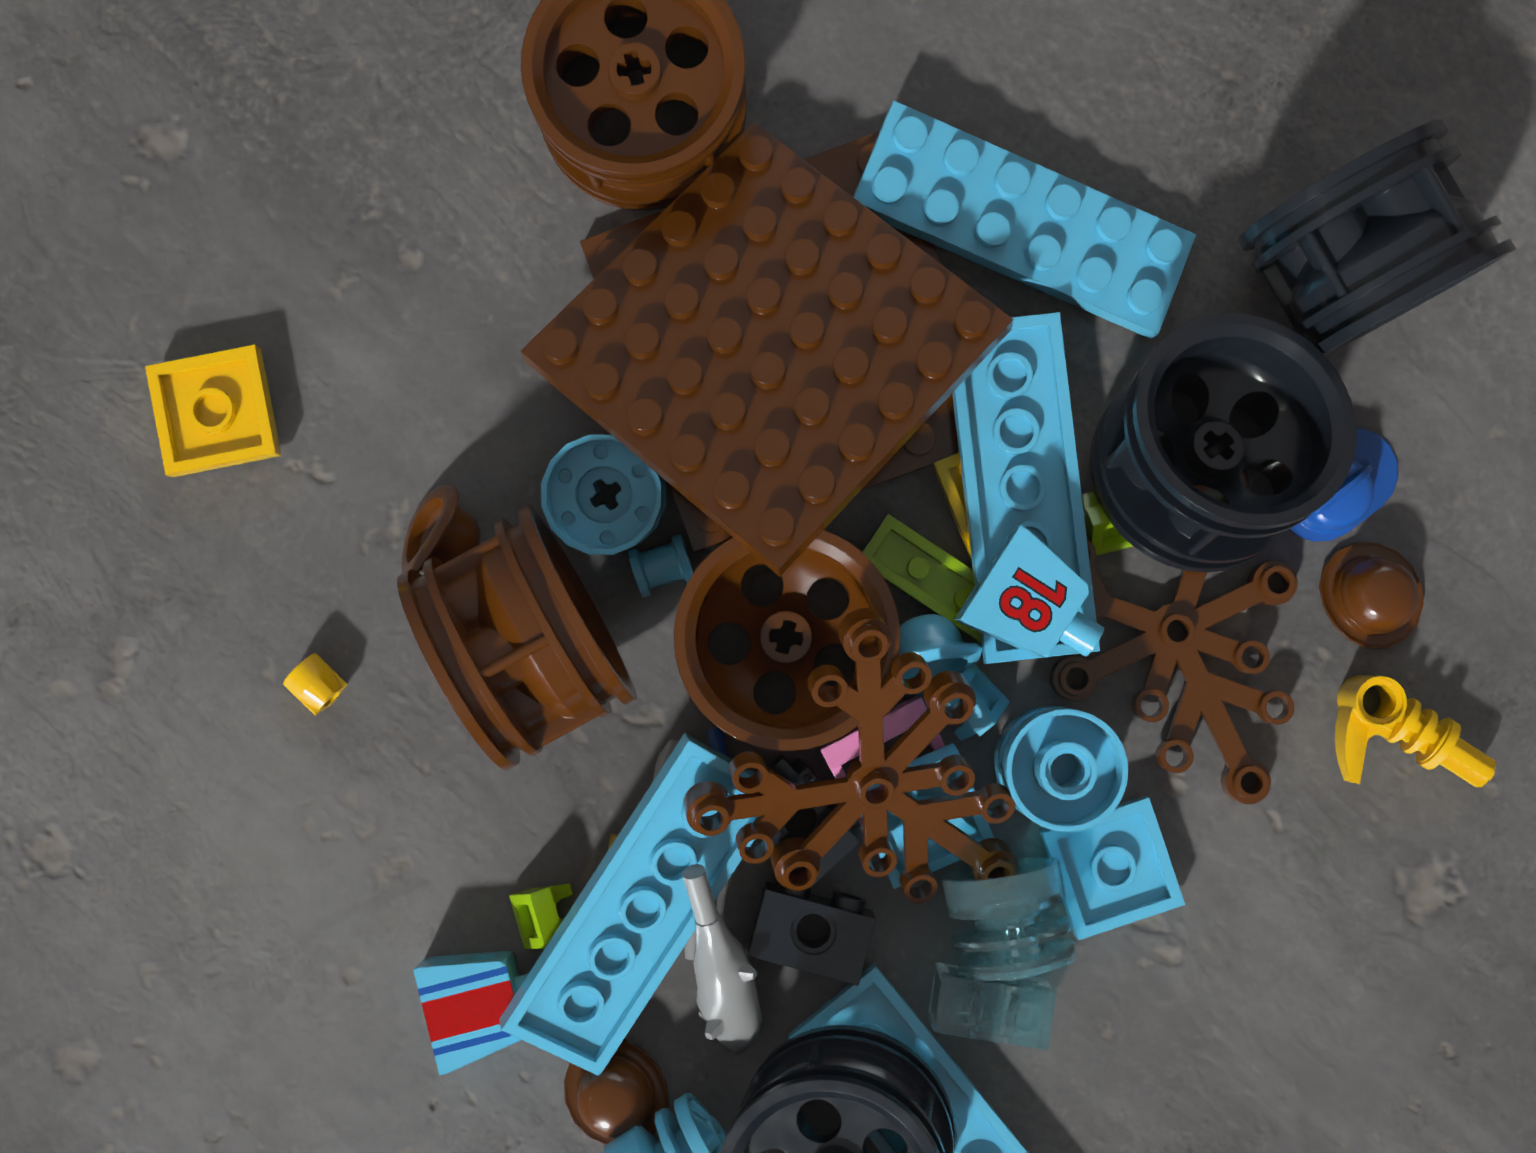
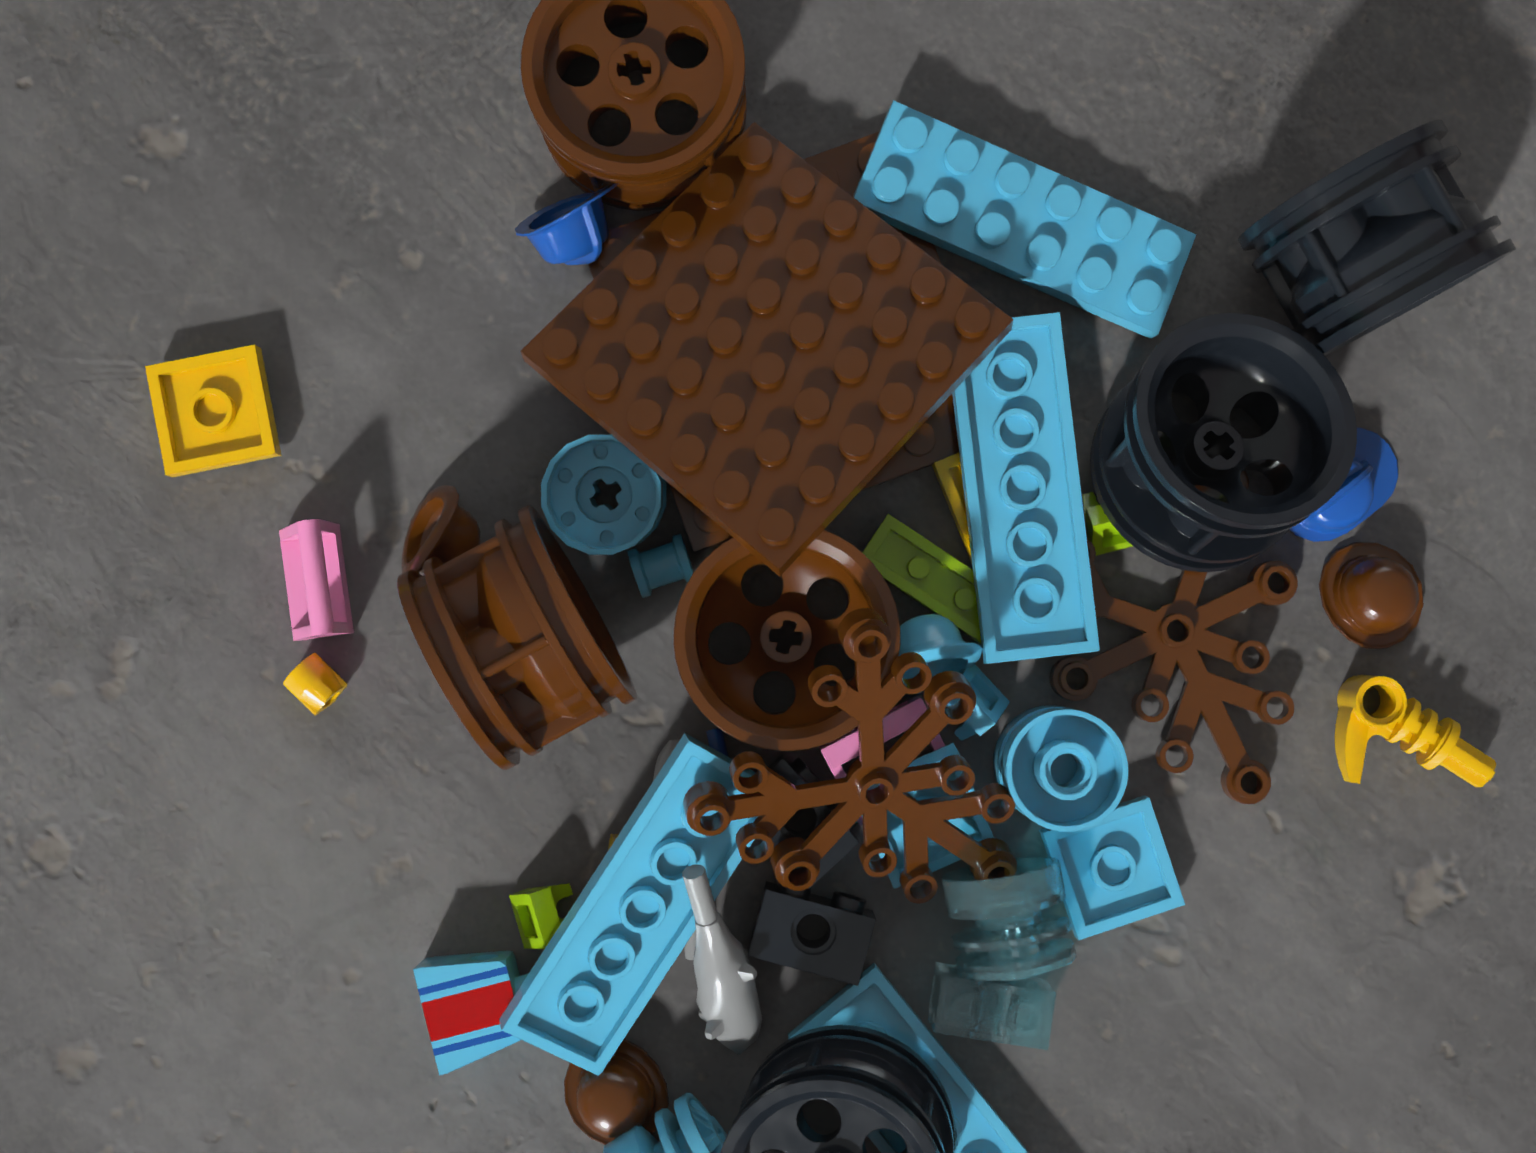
(315, 579): none -> bright pink tile
(569, 229): none -> blue piece
(1030, 599): medium azure torso -> none

